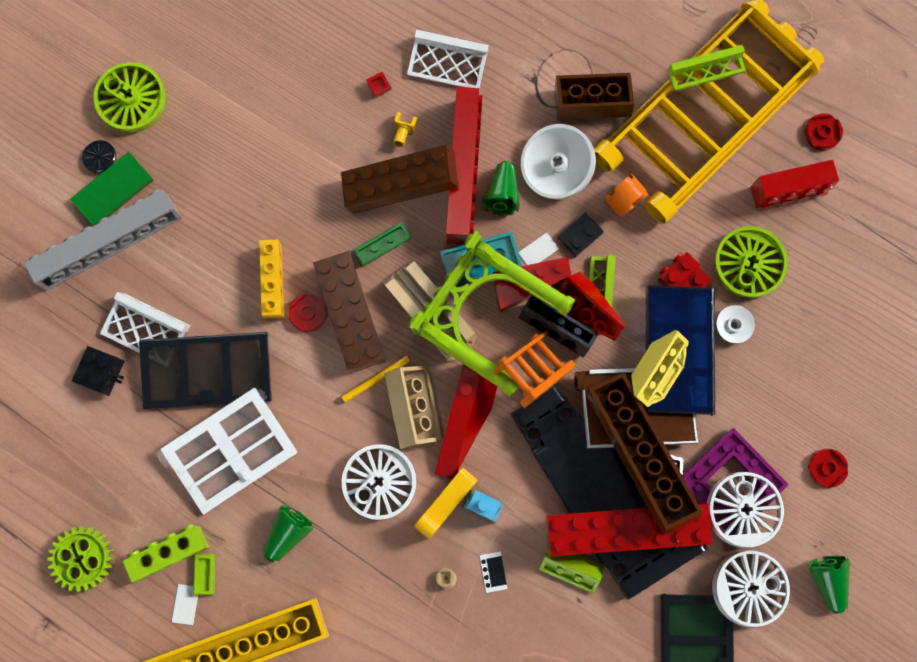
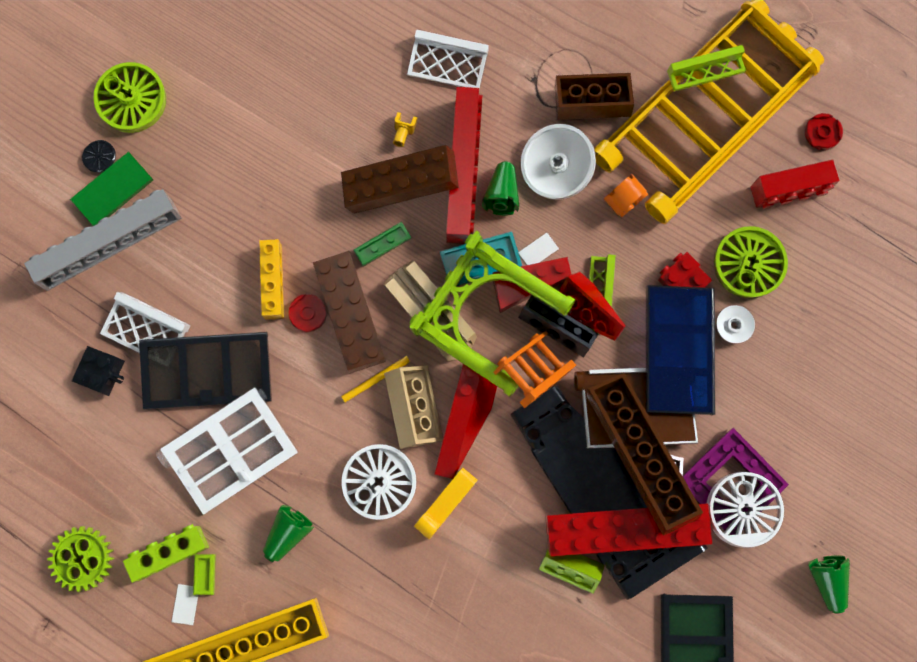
(378, 84): red plate -> none
(446, 578): tan tile -> none
(483, 505): medium azure torso -> none
(493, 572): black sticker -> none
(580, 234): black plate -> none
(659, 368): light yellow wedge -> none
(723, 596): white piece -> none
(828, 468): red tile -> none

